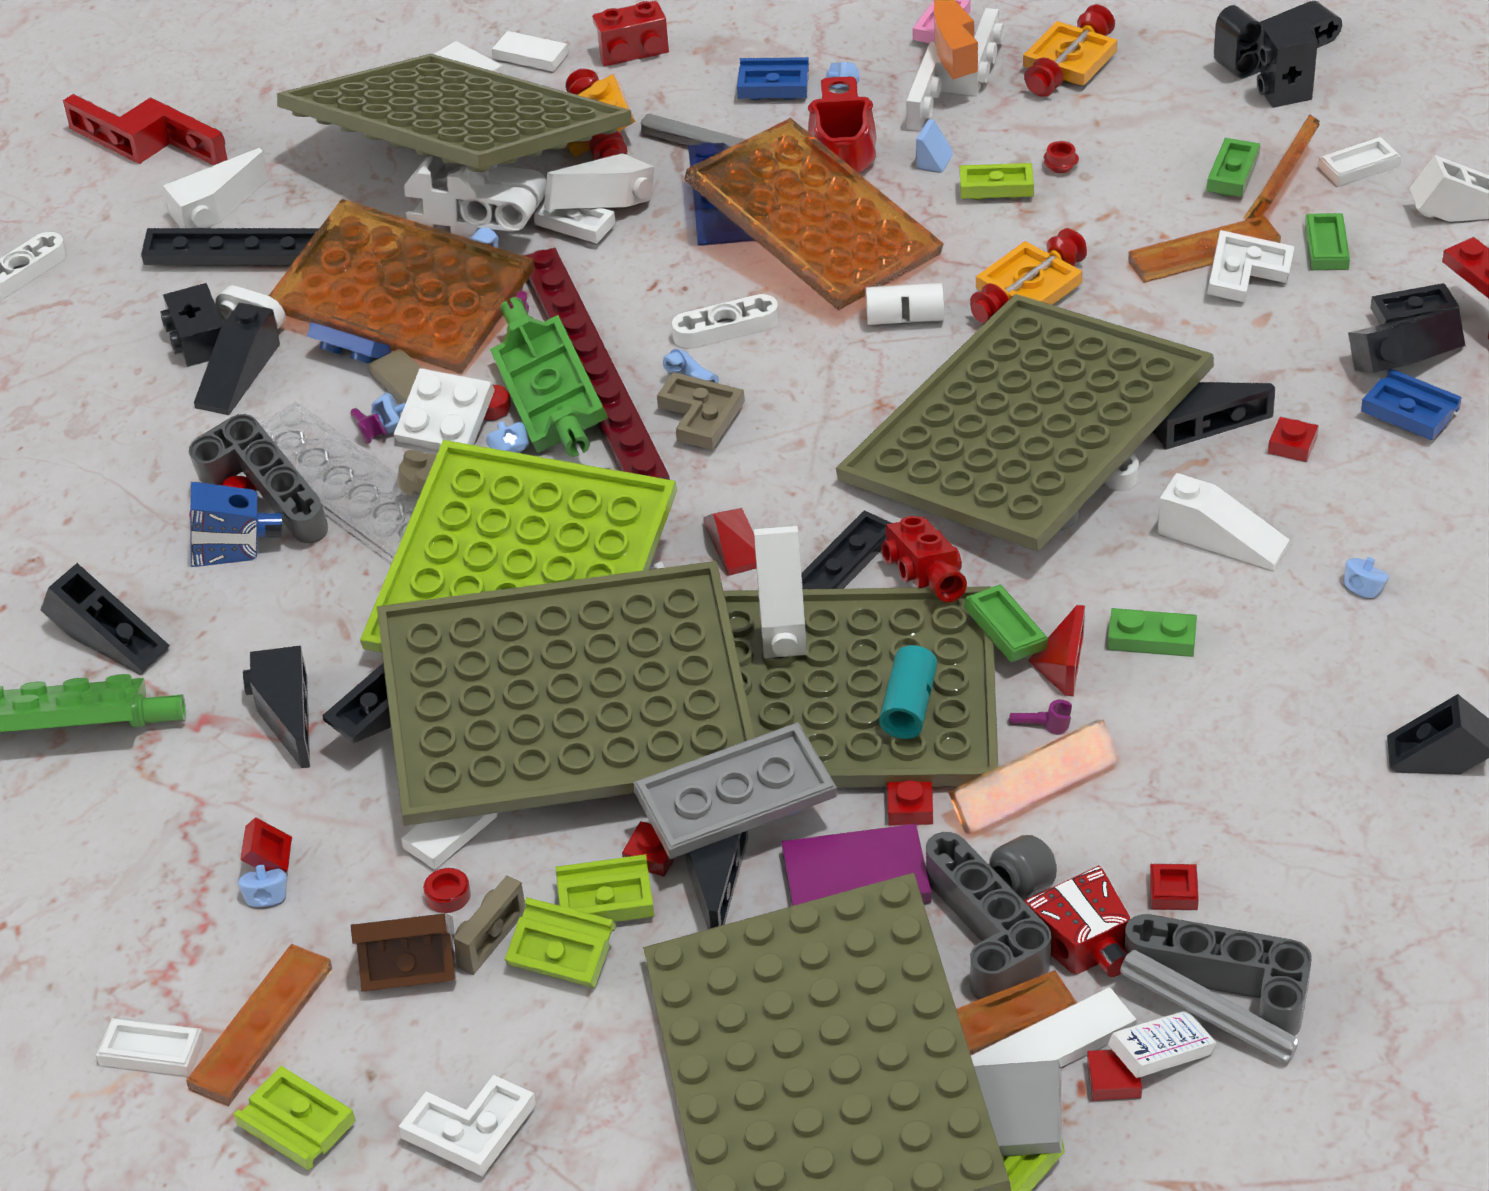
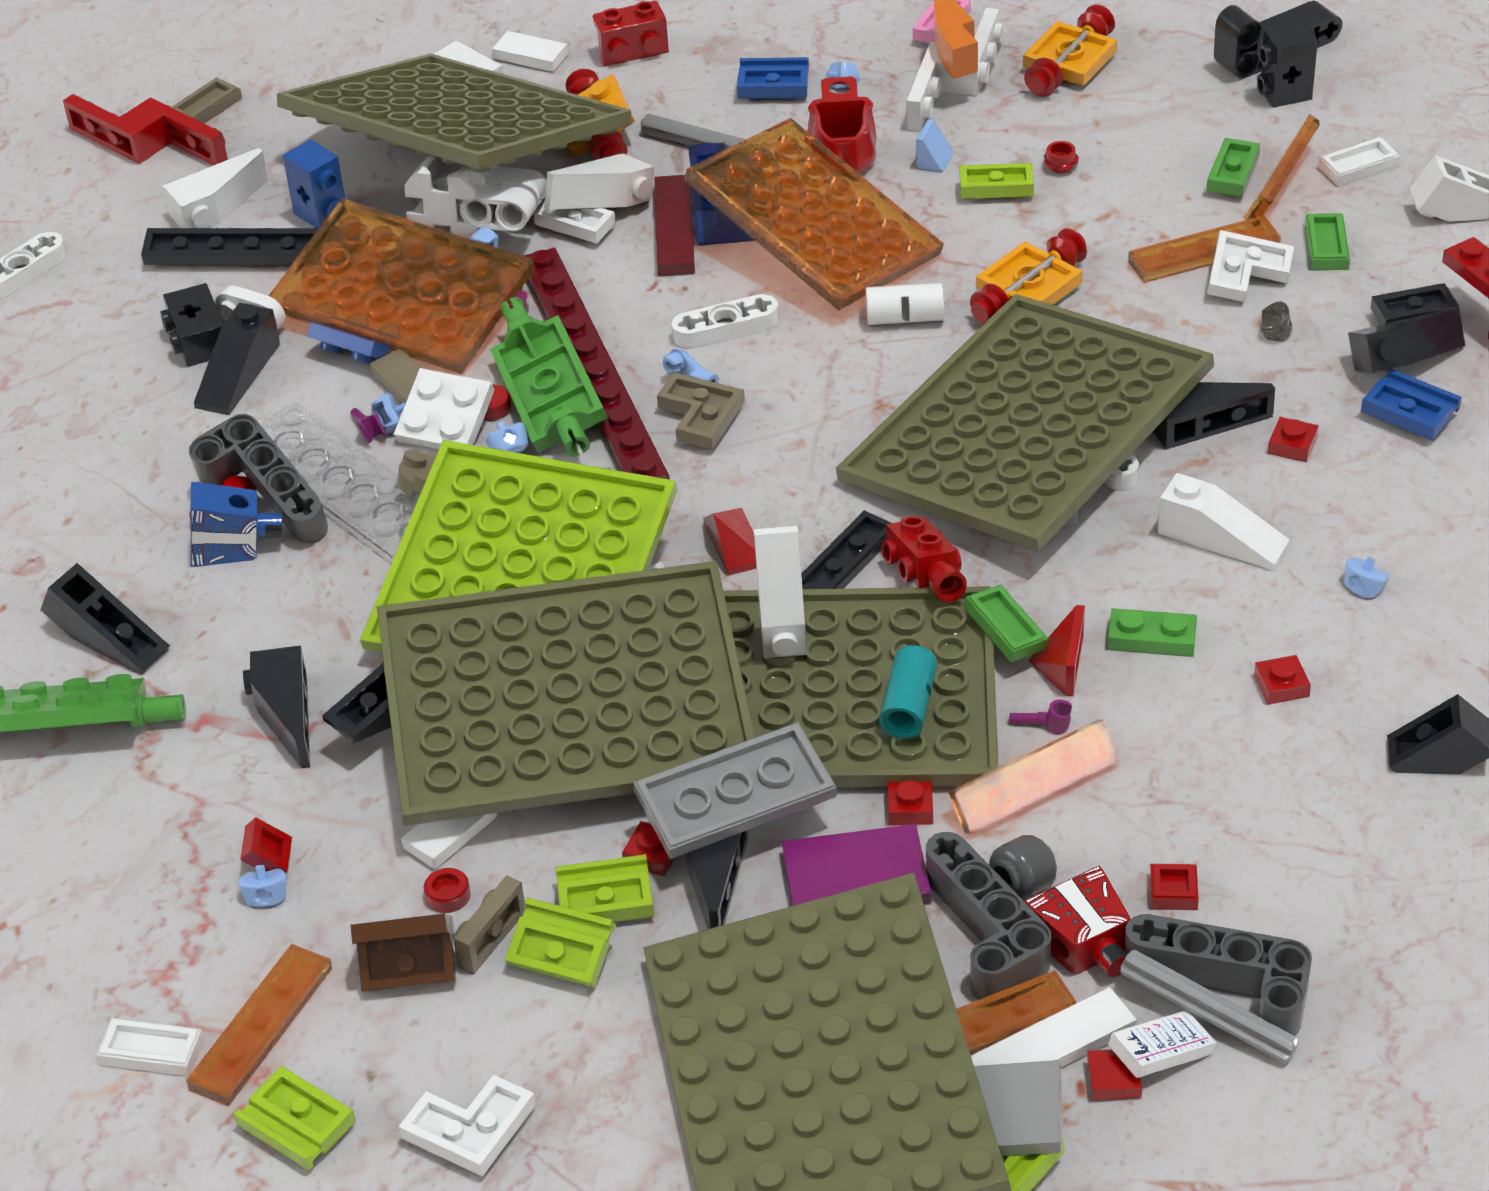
(209, 100): none -> dark tan tile
(313, 182): none -> blue brick
(674, 226): none -> dark red tile
(1276, 322): none -> clear smoke piece
(1282, 679): none -> red plate

